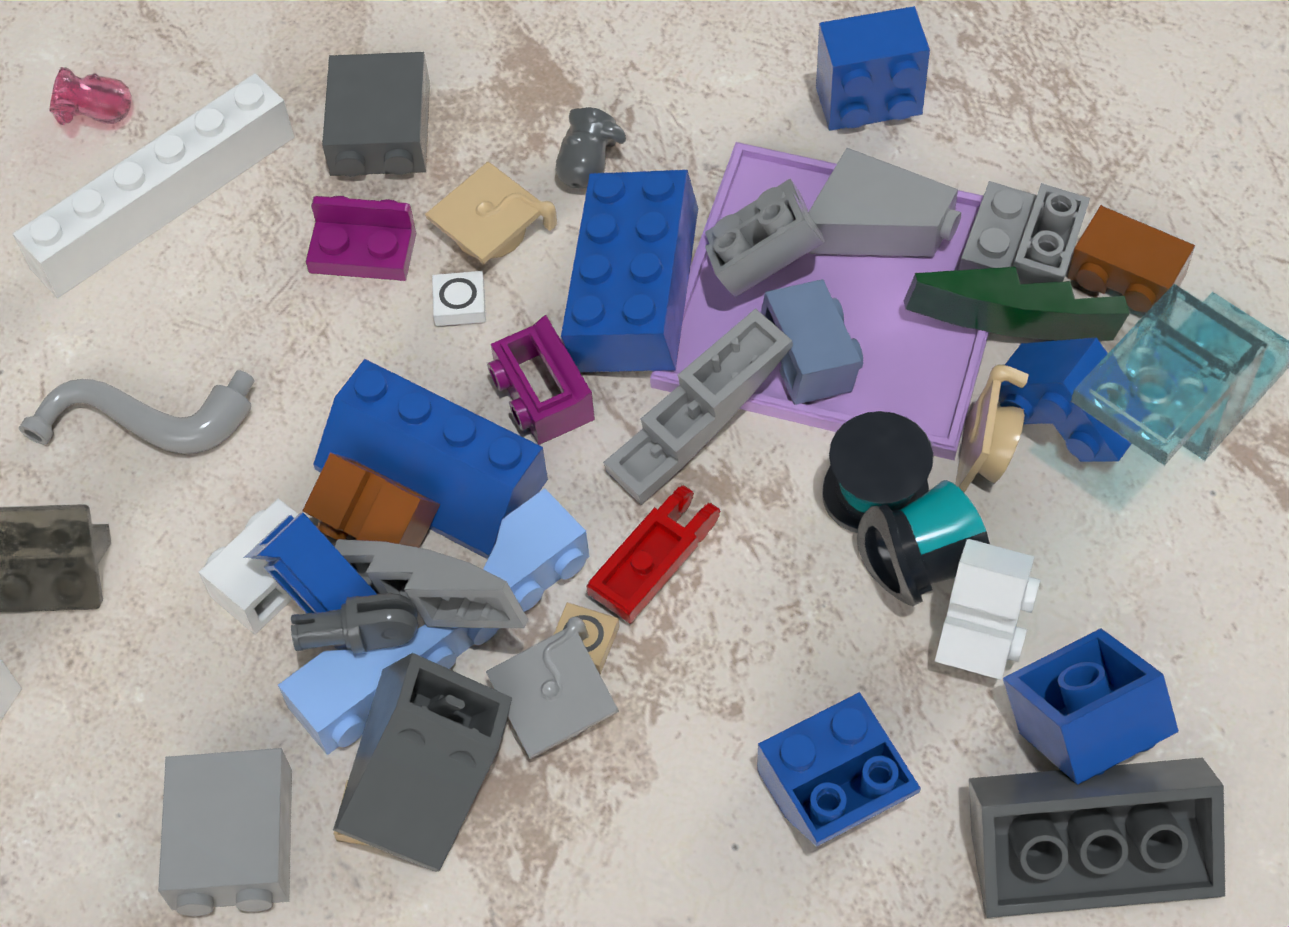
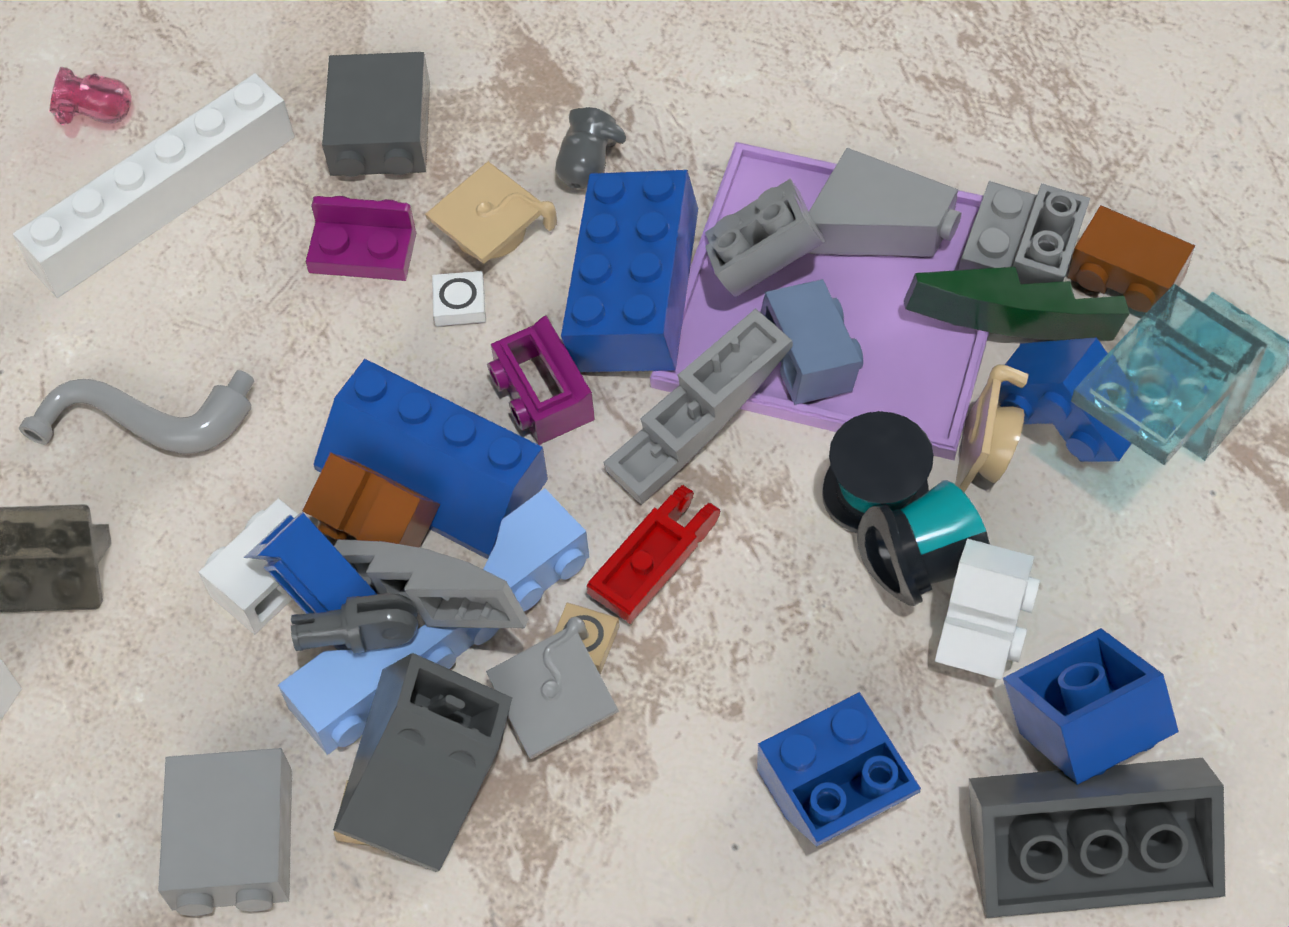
(872, 68): blue brick -> none

